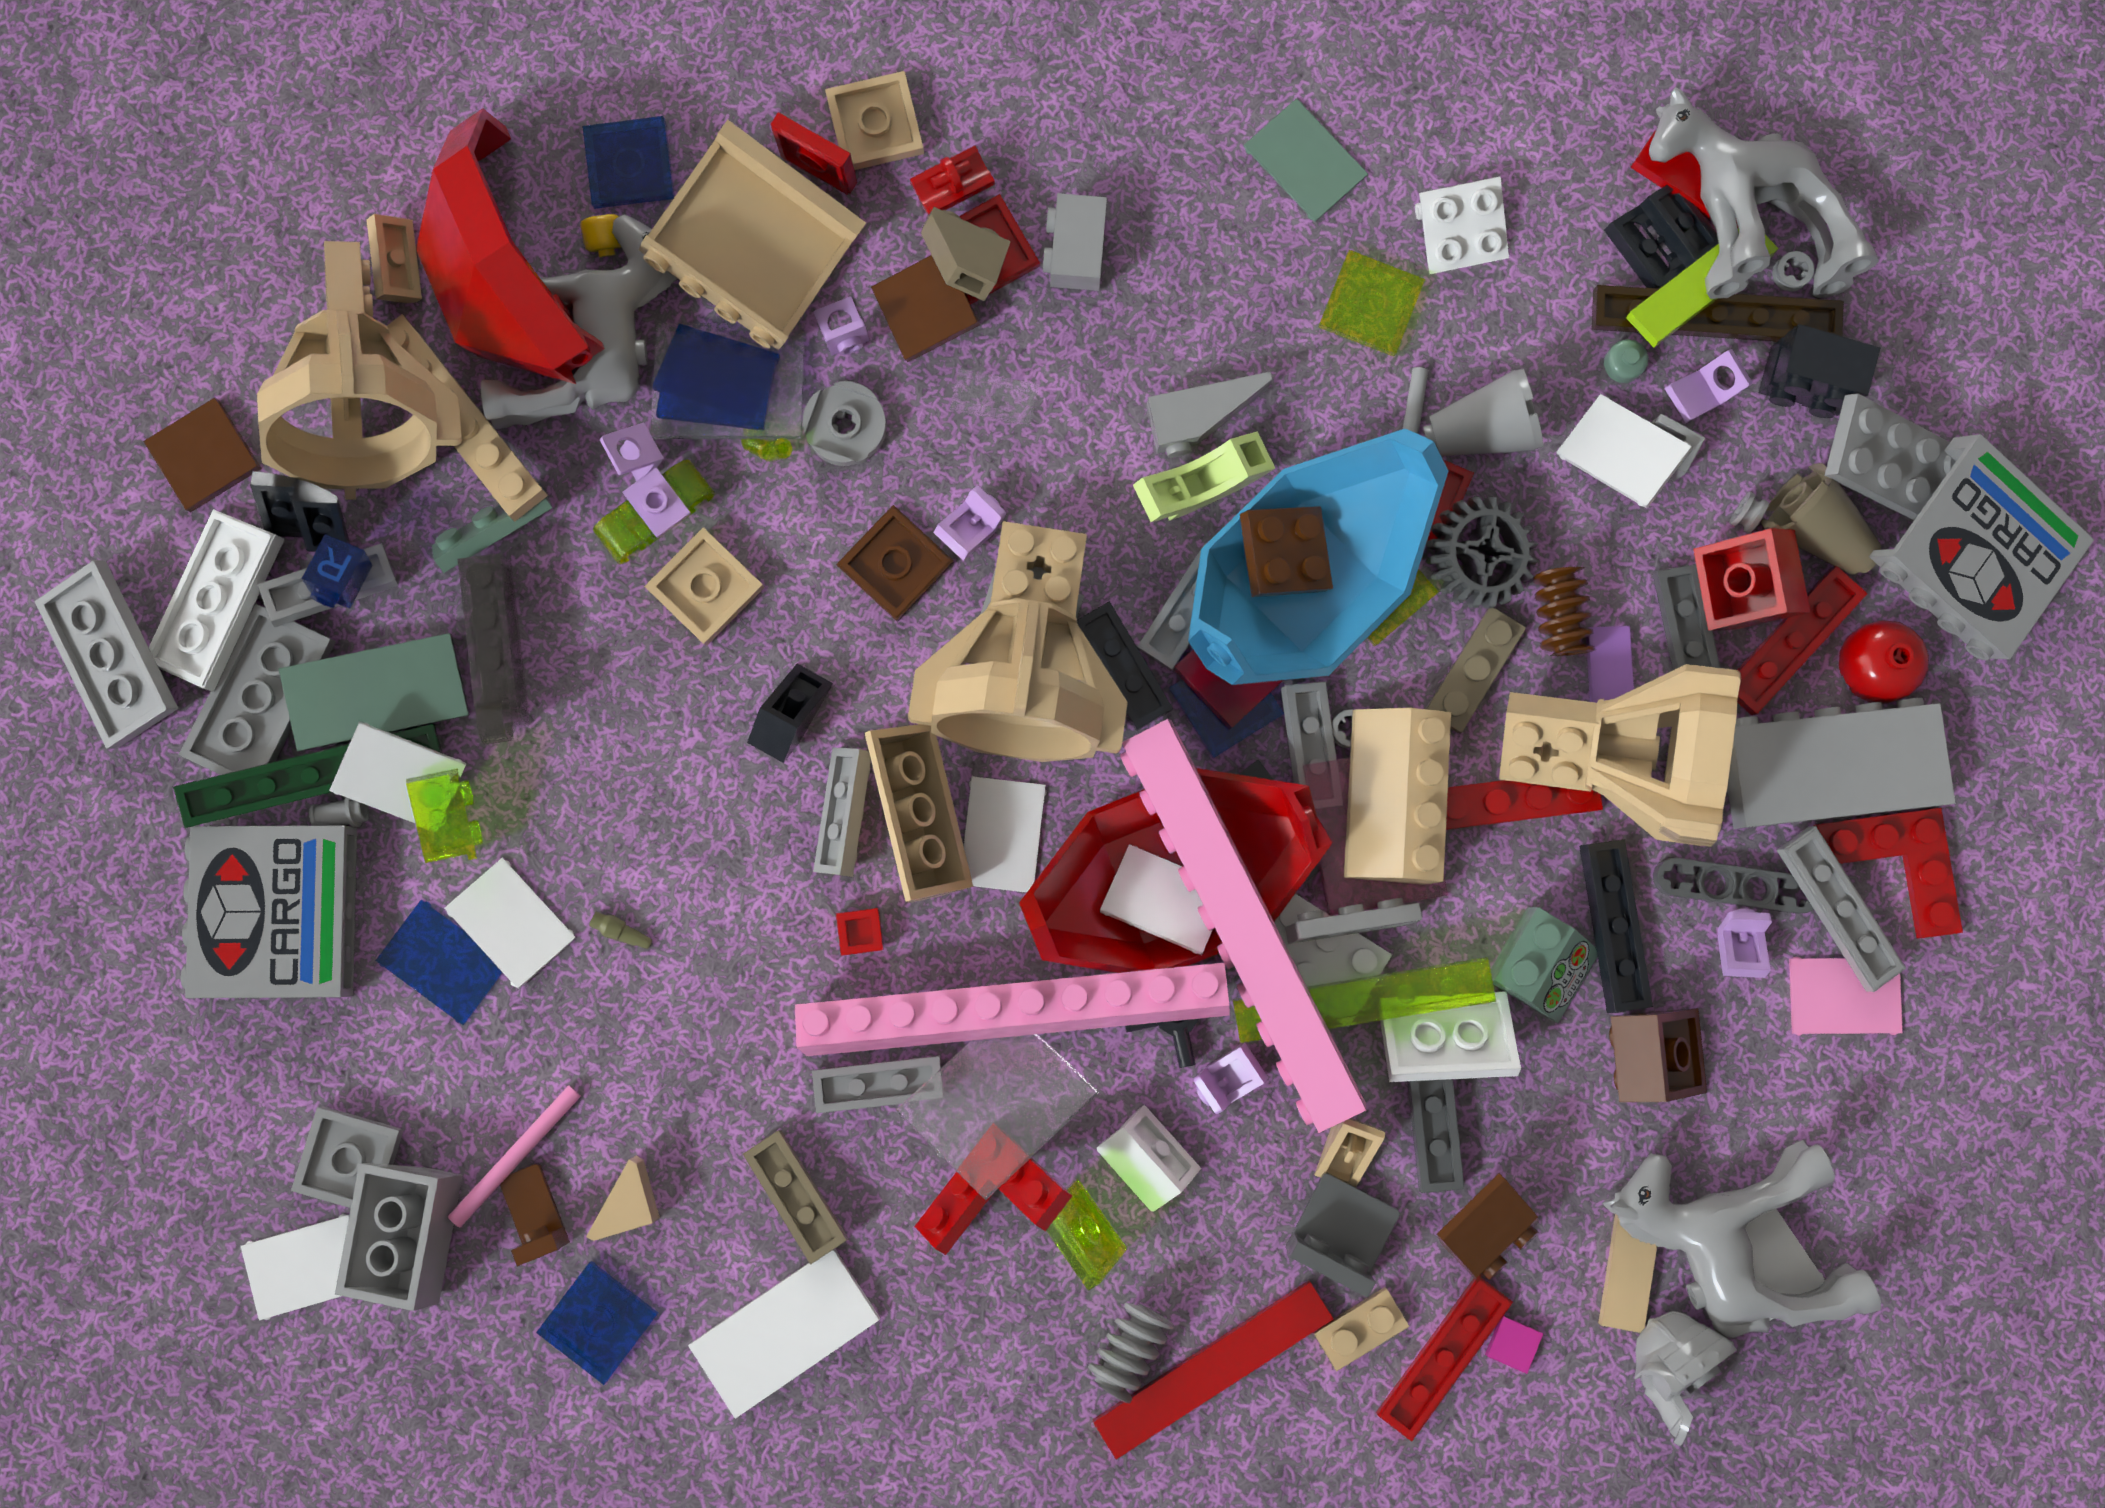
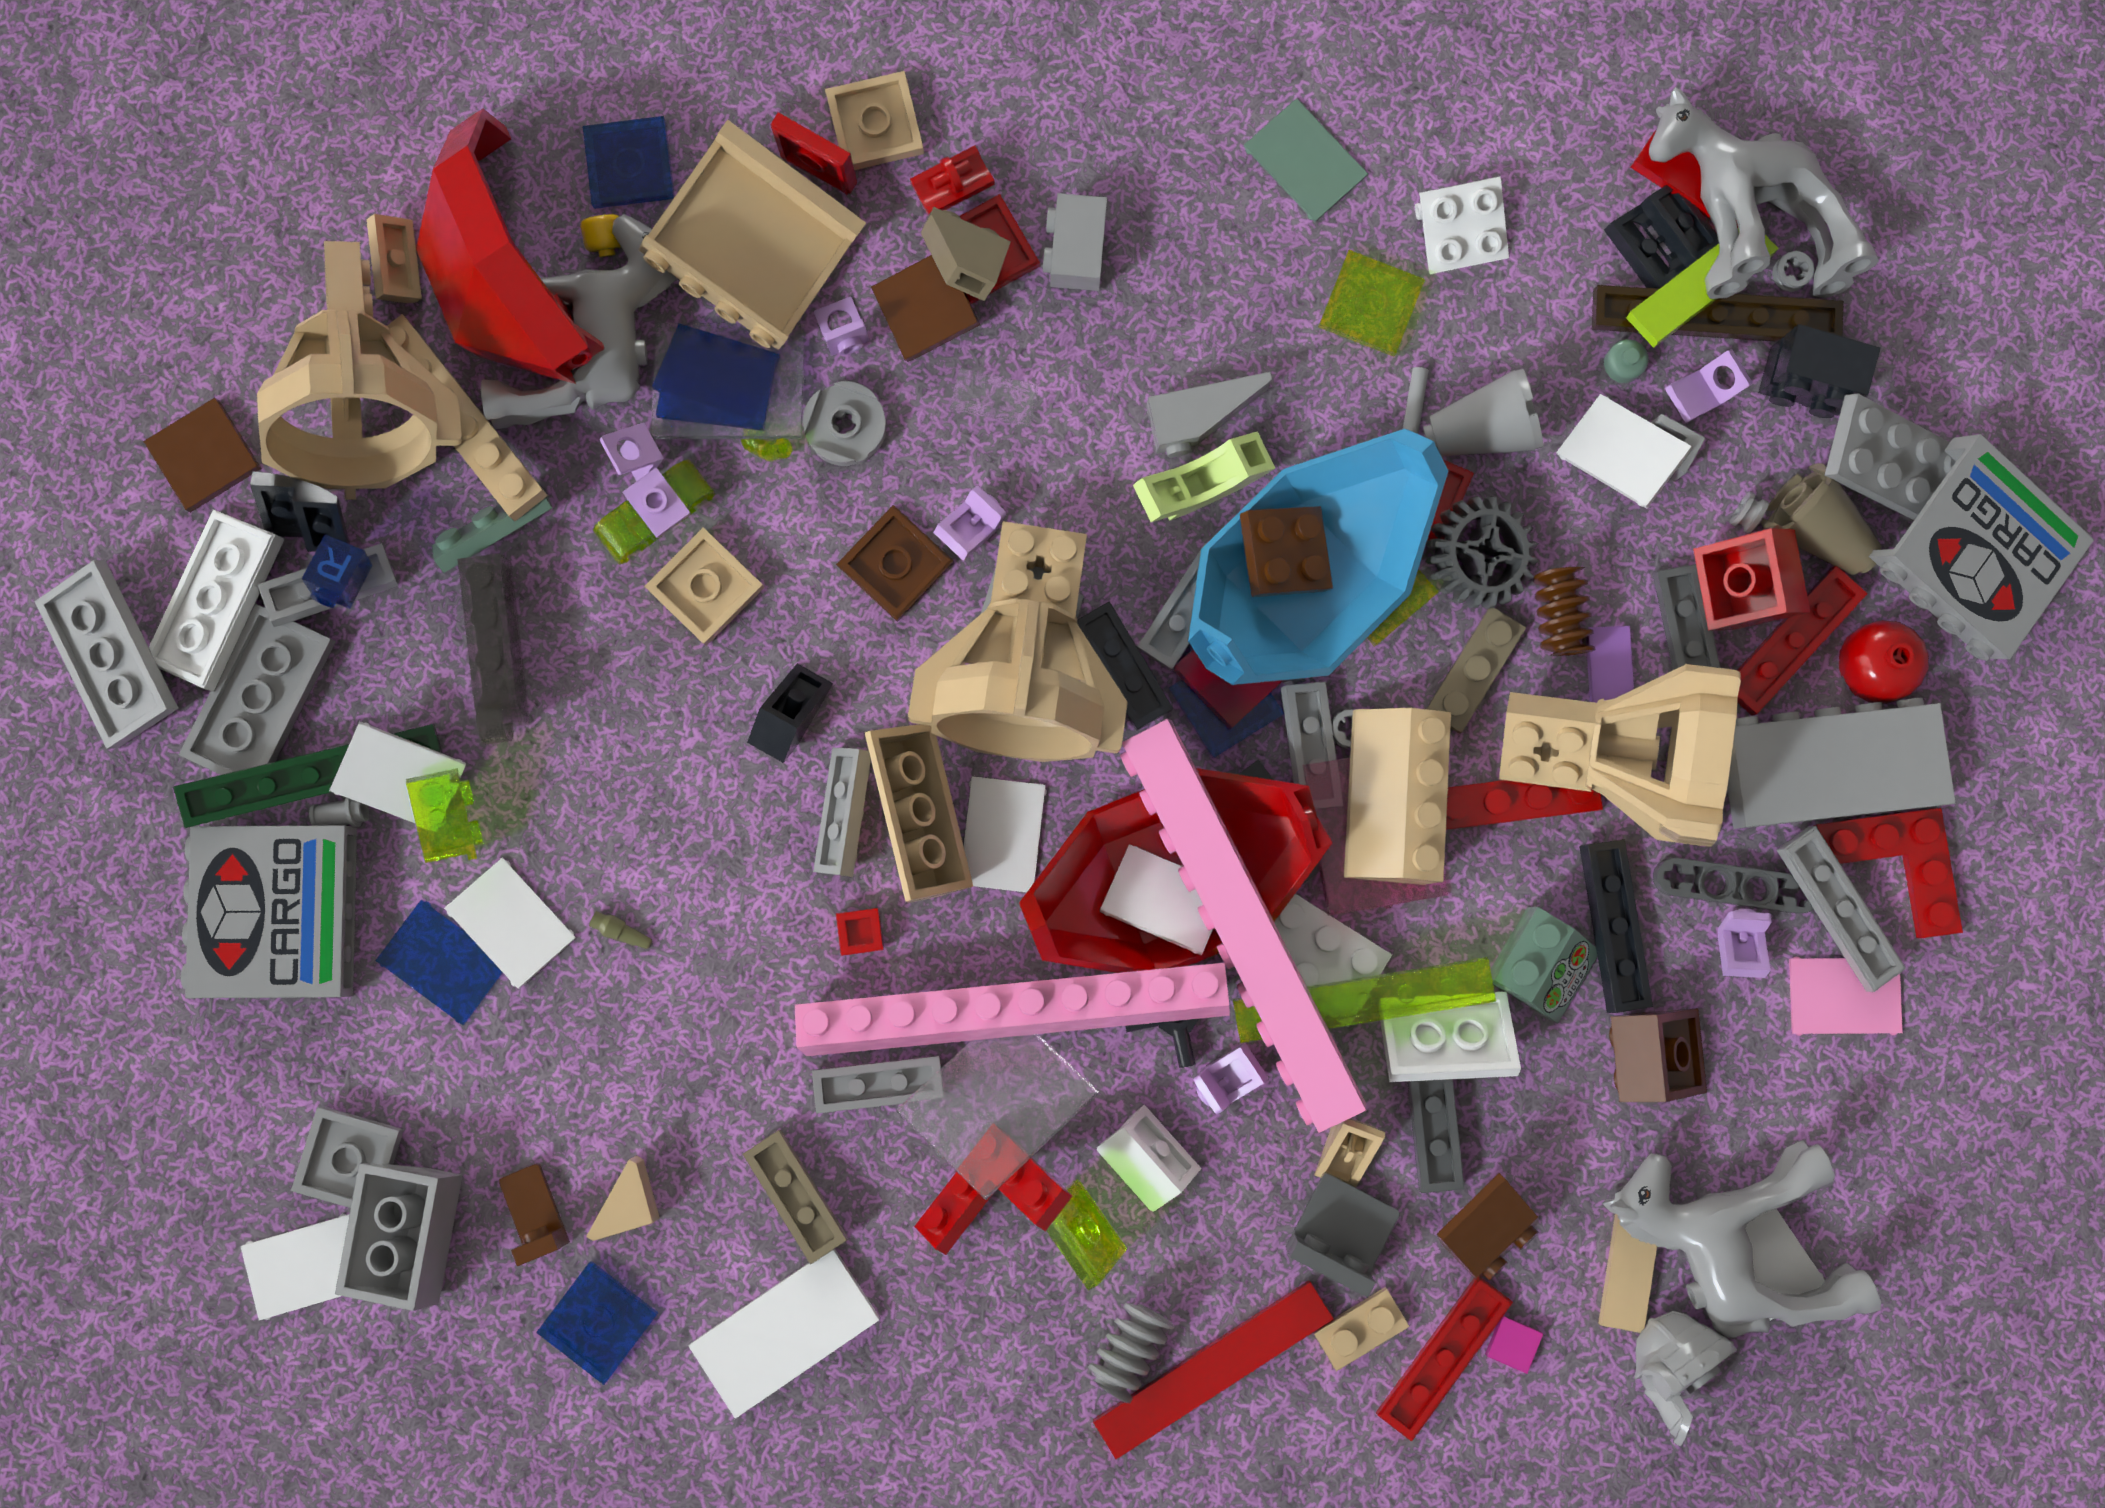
(381, 686): sand green tile -> none
(514, 1156): bright pink bar -> none
(1352, 920): light grey plate -> none

